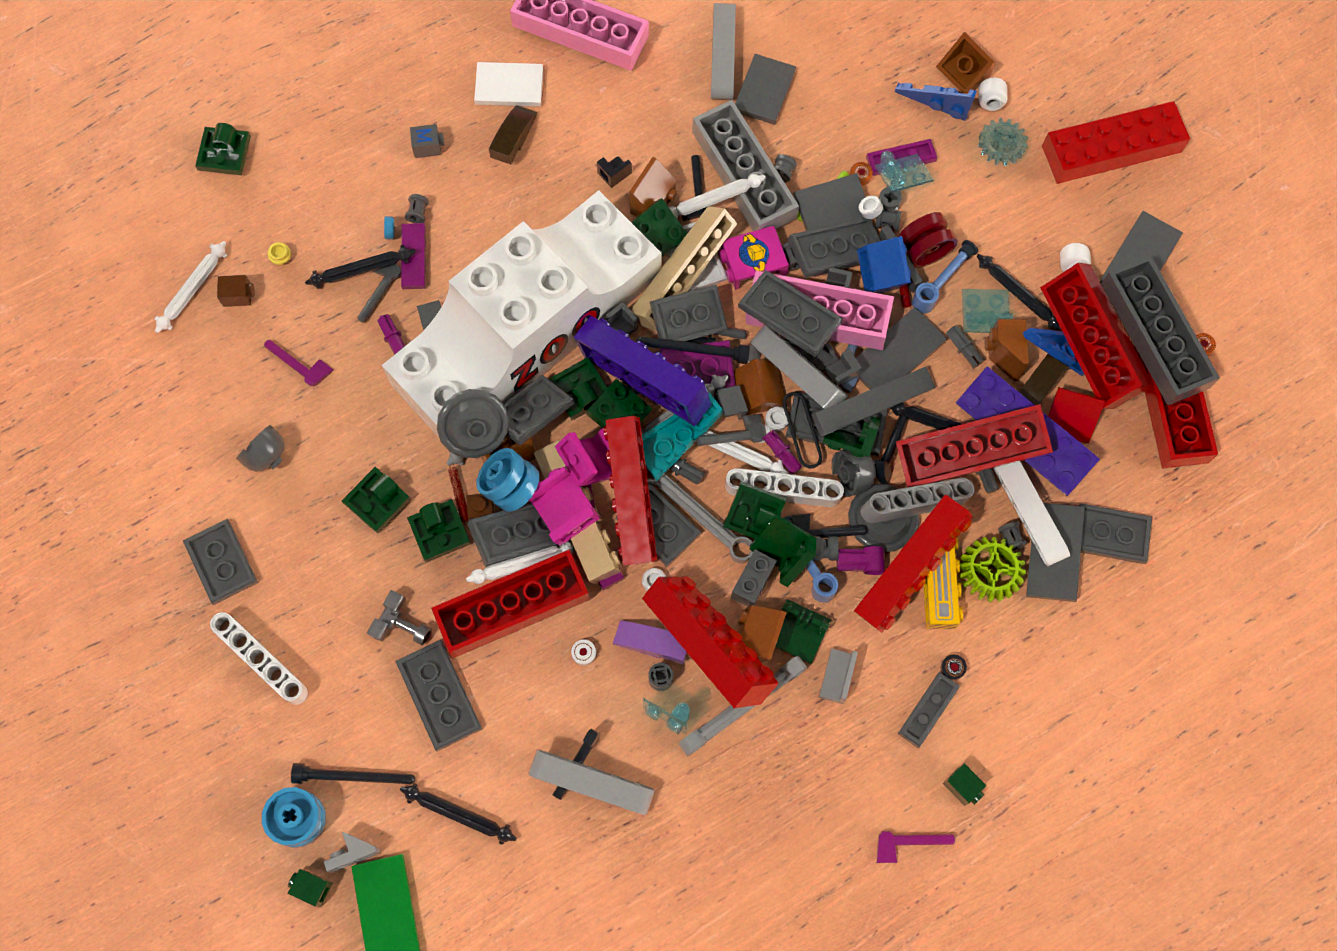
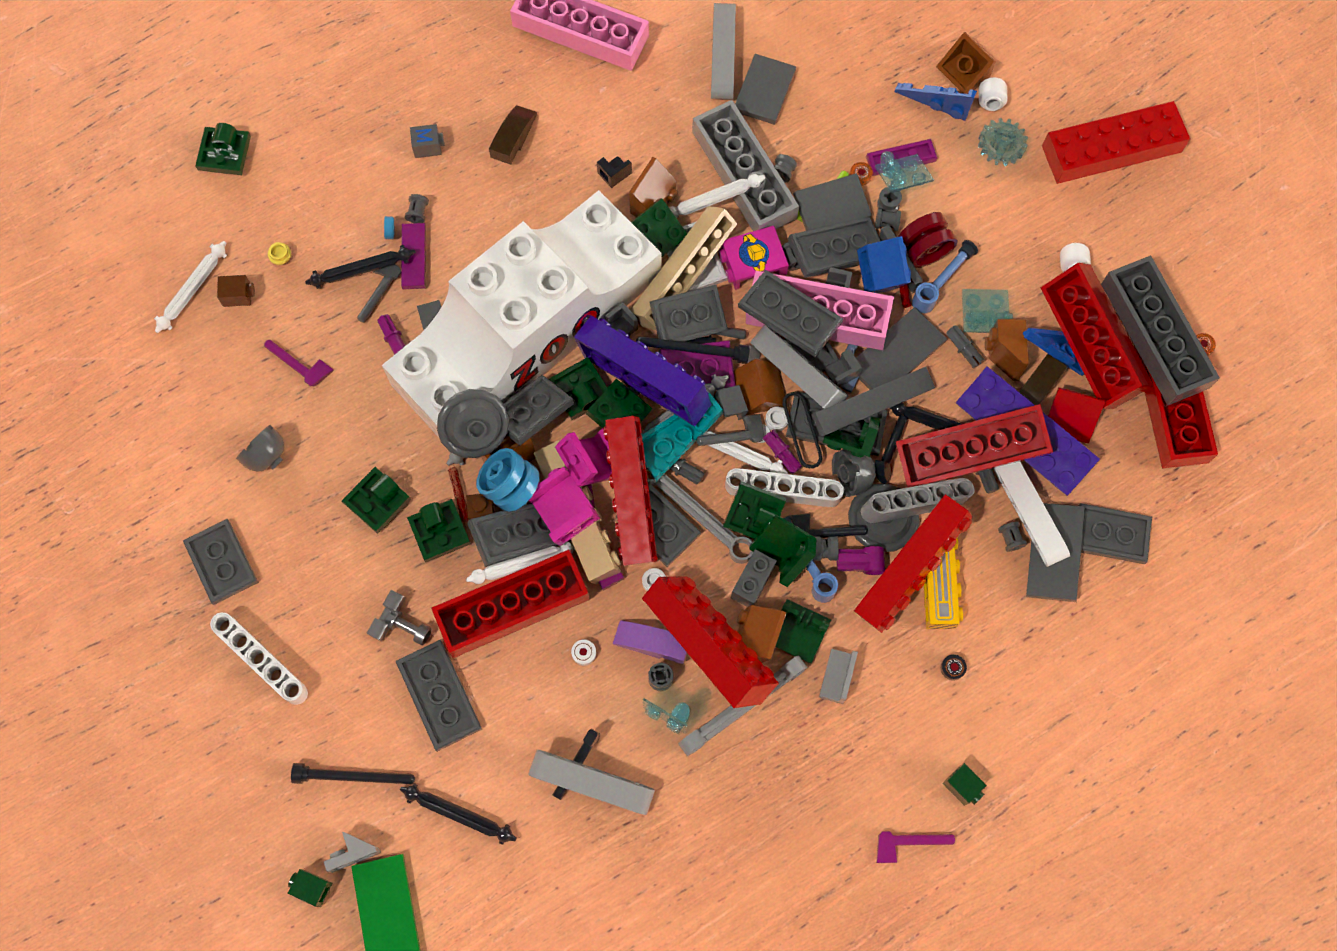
(279, 812): dark azure wheel -> none
(508, 84): white tile -> none
(698, 186): black piece -> none
(870, 207): white tile -> none
(928, 709): dark grey tile -> none
(1010, 569): lime gear -> none
(1018, 291): black wheel -> none
(1146, 238): dark grey tile -> none

